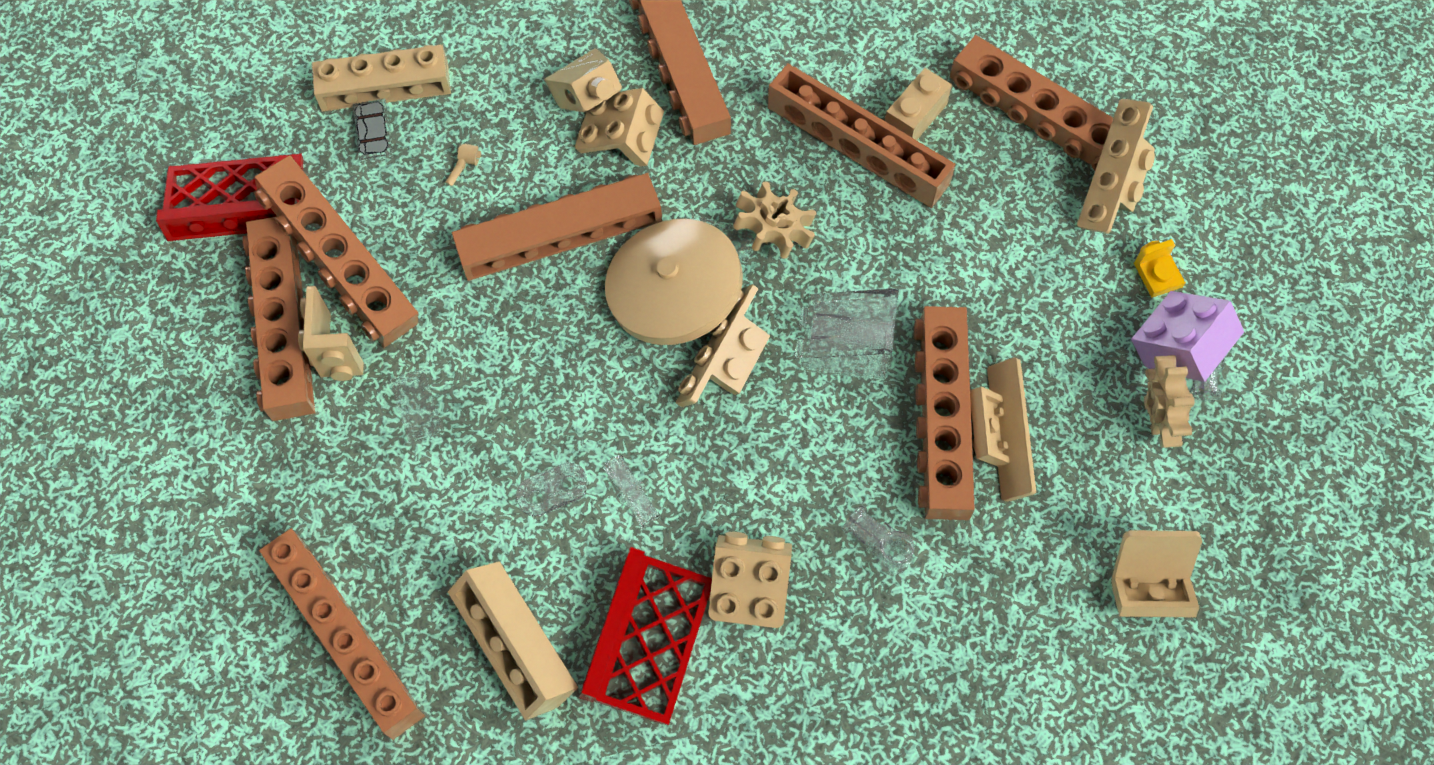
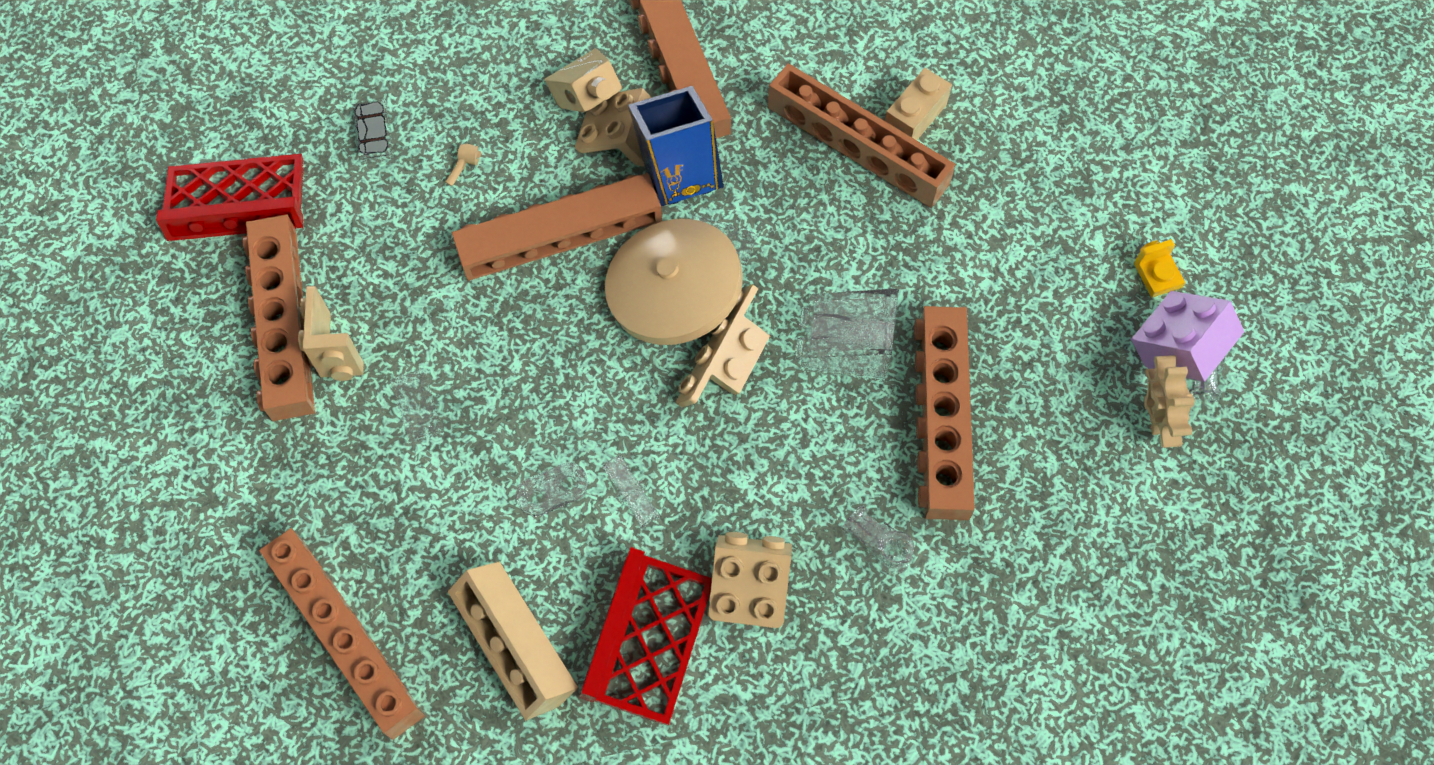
(289, 181): nougat brick -> none
(384, 75): tan brick -> none
(677, 145): none -> slope
(774, 220): tan gear -> none
(1003, 429): tan bracket -> none
(1032, 95): nougat brick -> none
(1120, 168): tan bracket -> none
(1155, 574): tan bracket -> none

